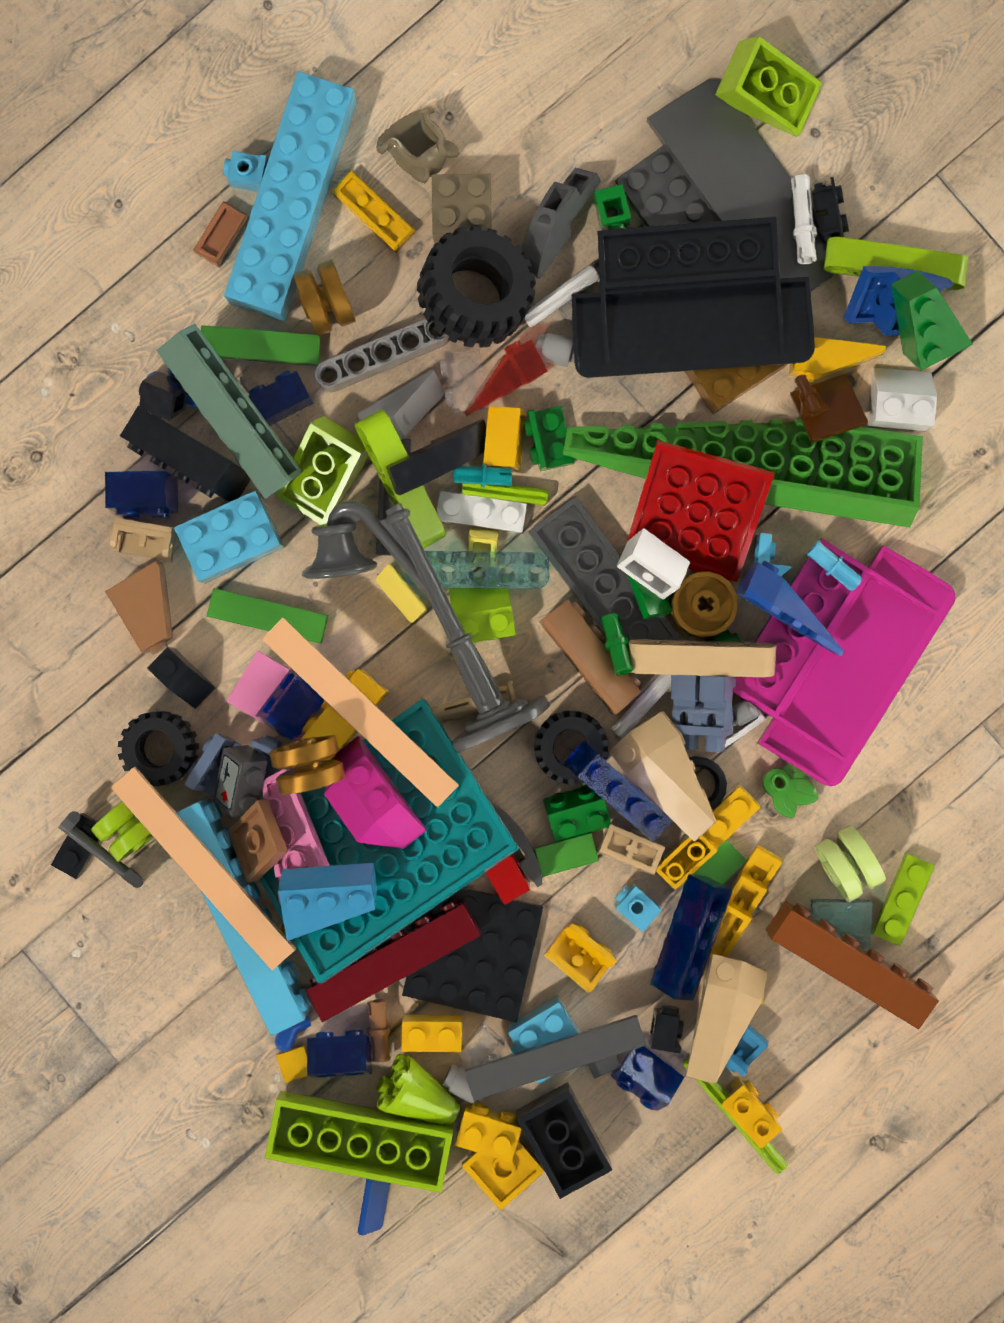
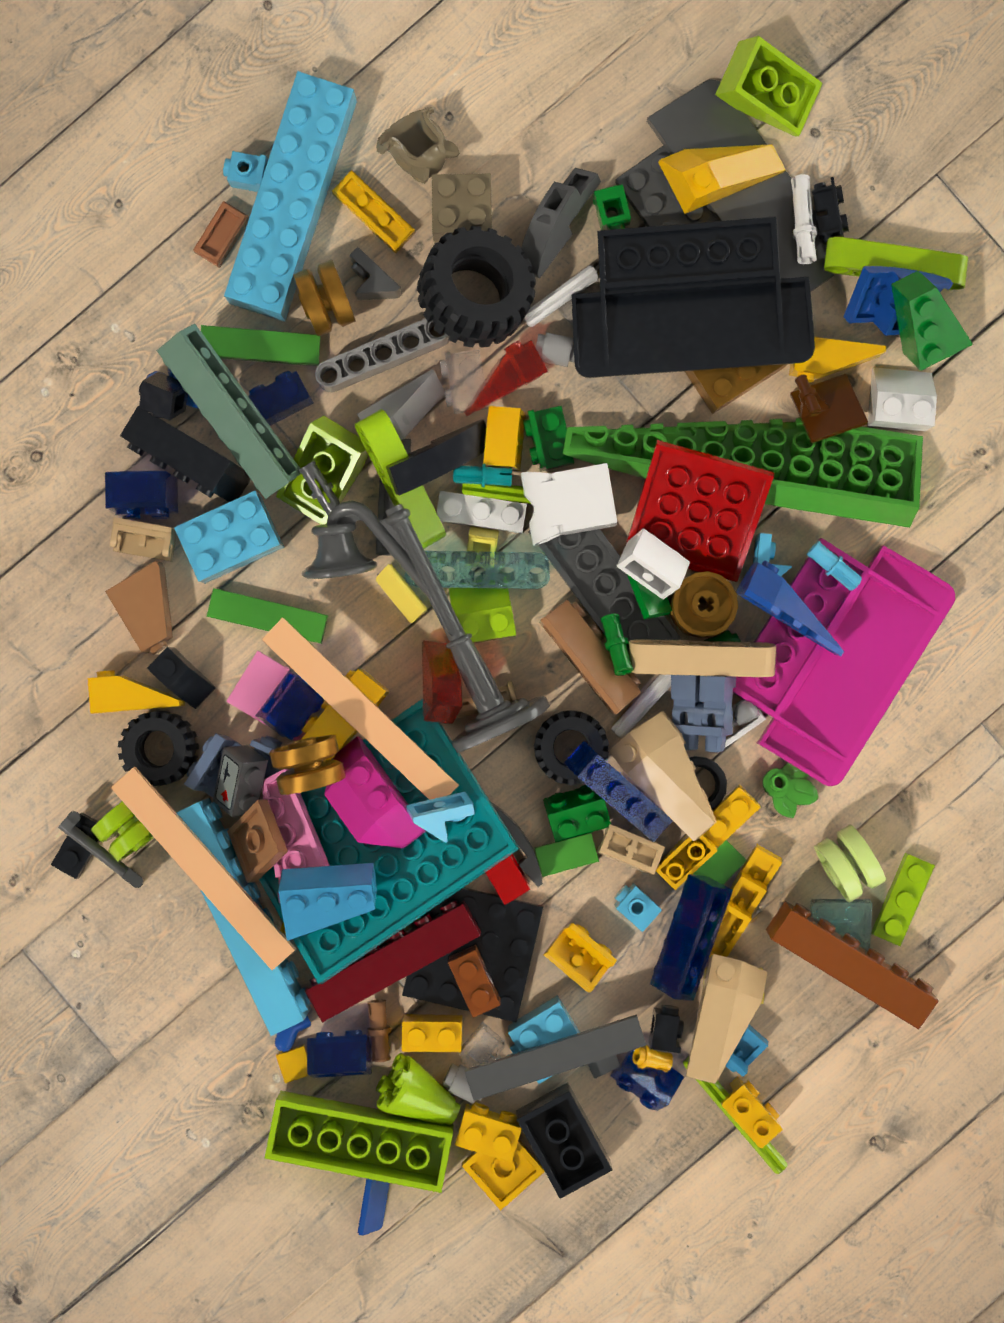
(122, 693): none -> yellow slope
(311, 472): none -> dark grey pin
(378, 284): none -> dark grey slope
(433, 813): none -> medium azure slope
(440, 683): none -> clear red slope
(474, 981): none -> dark orange brick
(569, 501): none -> white piece
(652, 1058): none -> yellow pin
(714, 173): none -> yellow wedge

